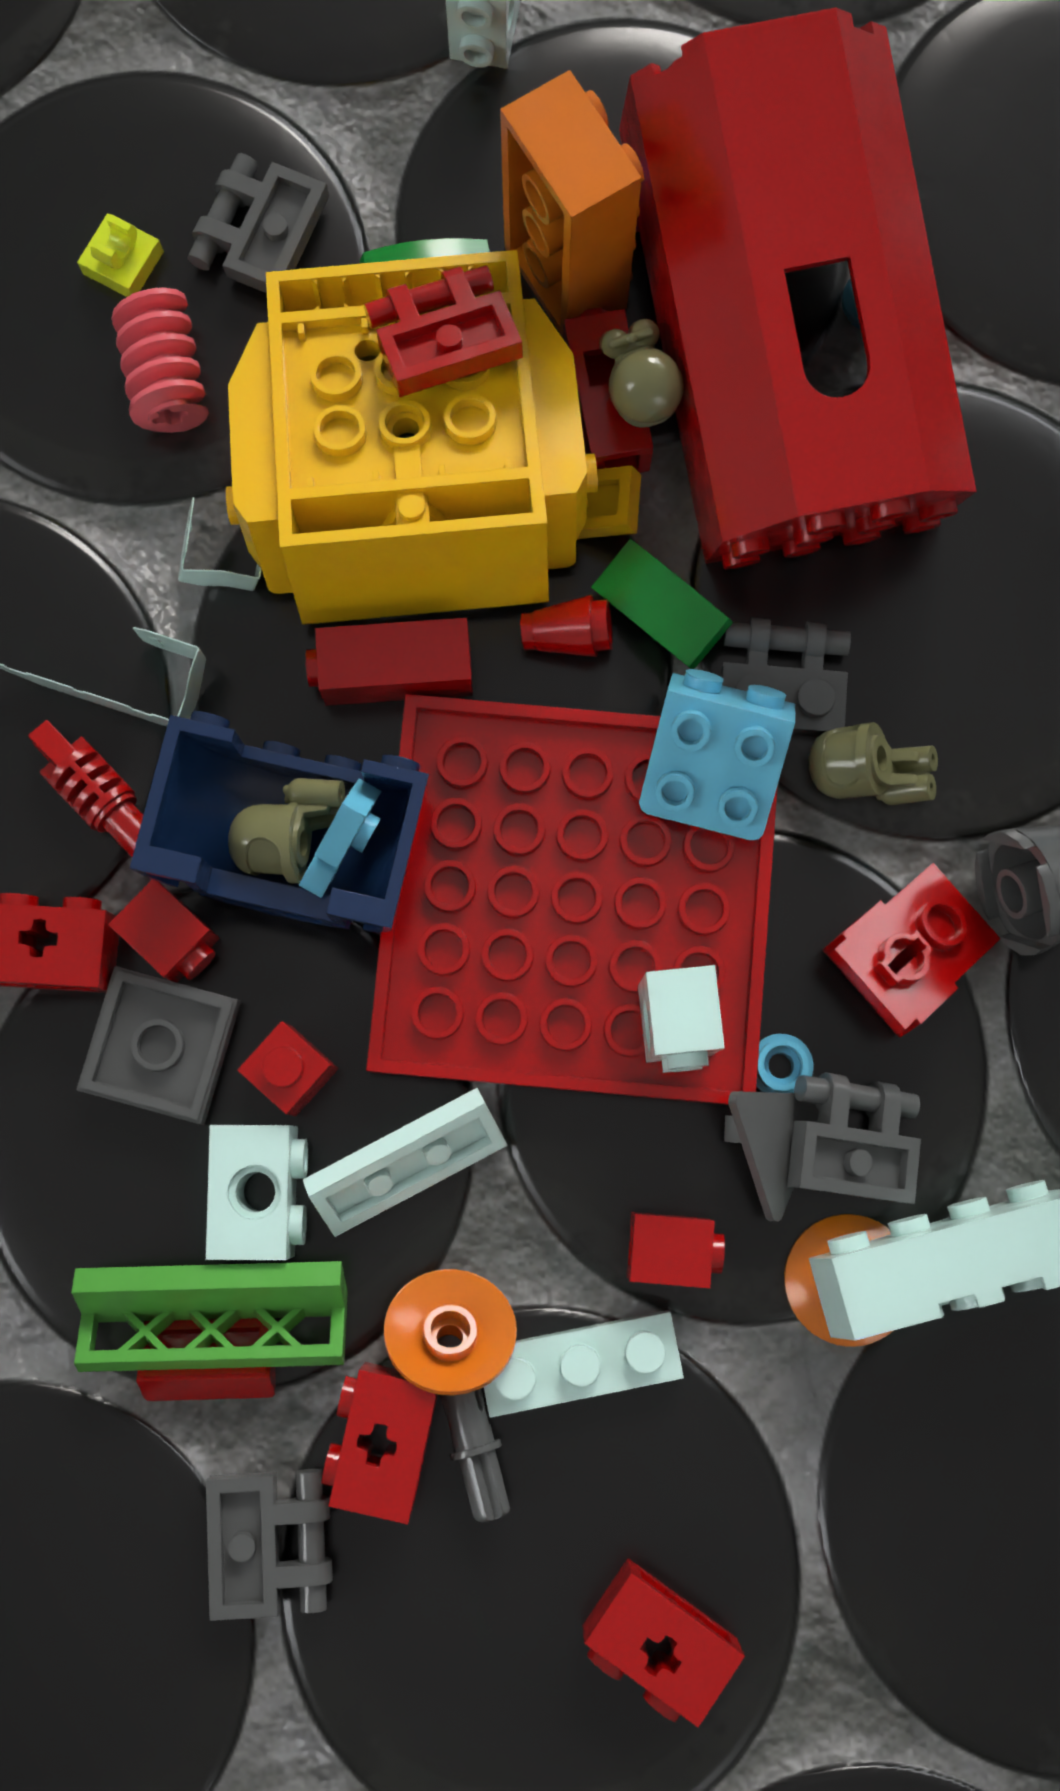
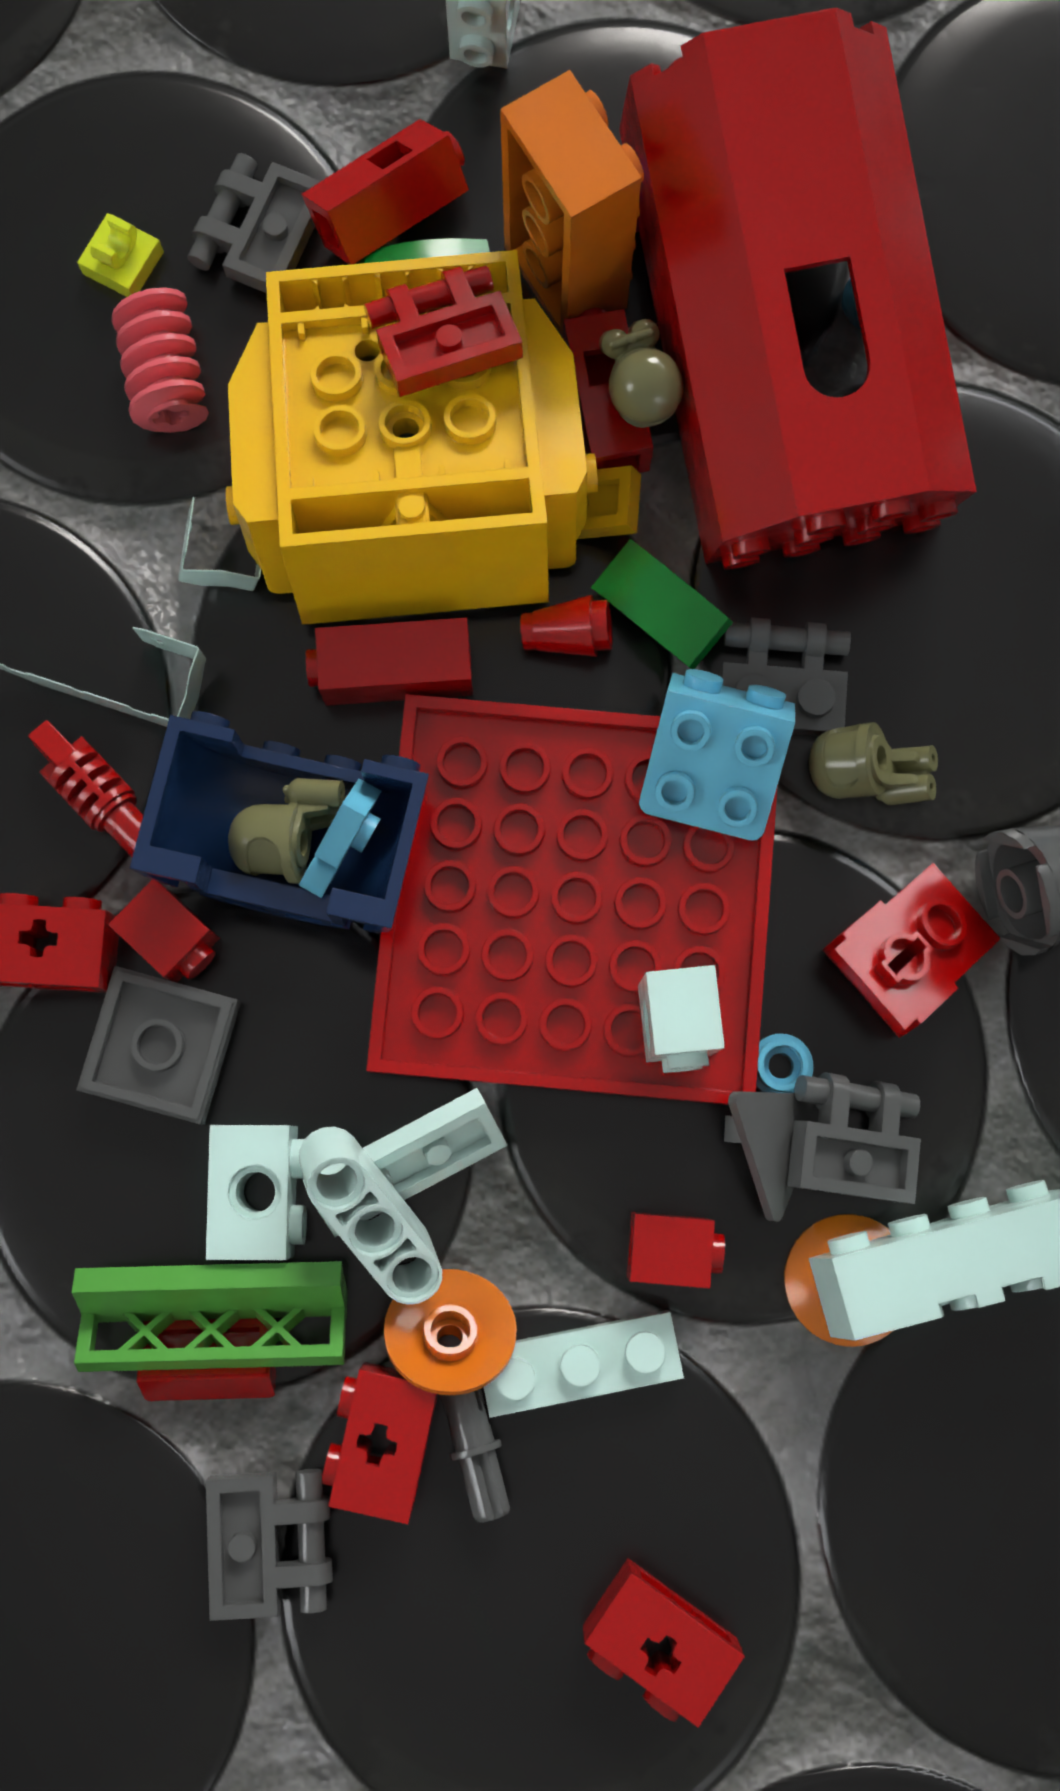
(288, 1069): red brick -> none
(376, 1242): none -> light aqua beam
(387, 190): none -> red brick

